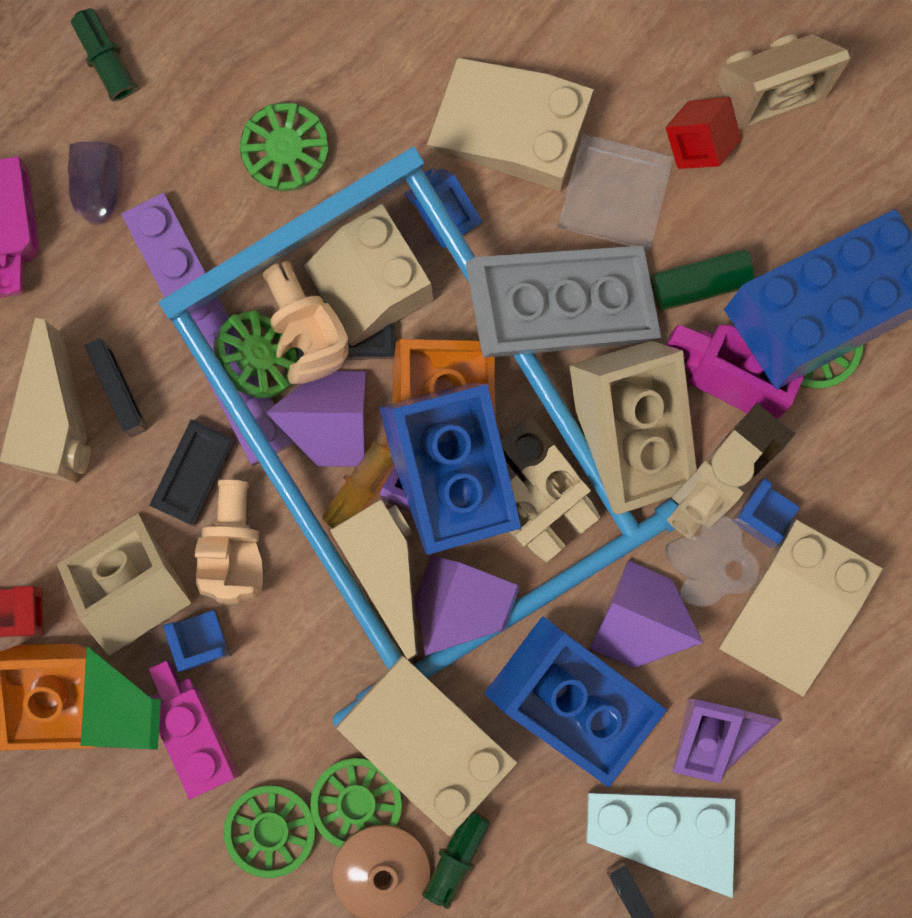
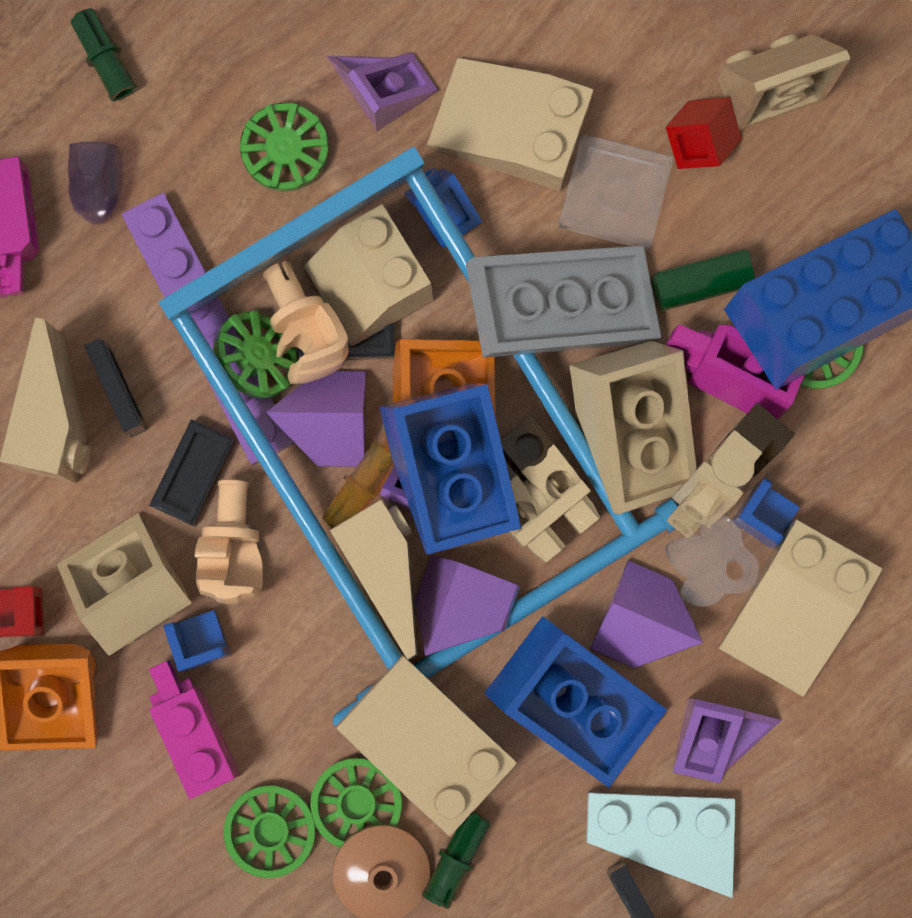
(116, 709): green slope -> none
(384, 84): none -> medium lavender slope

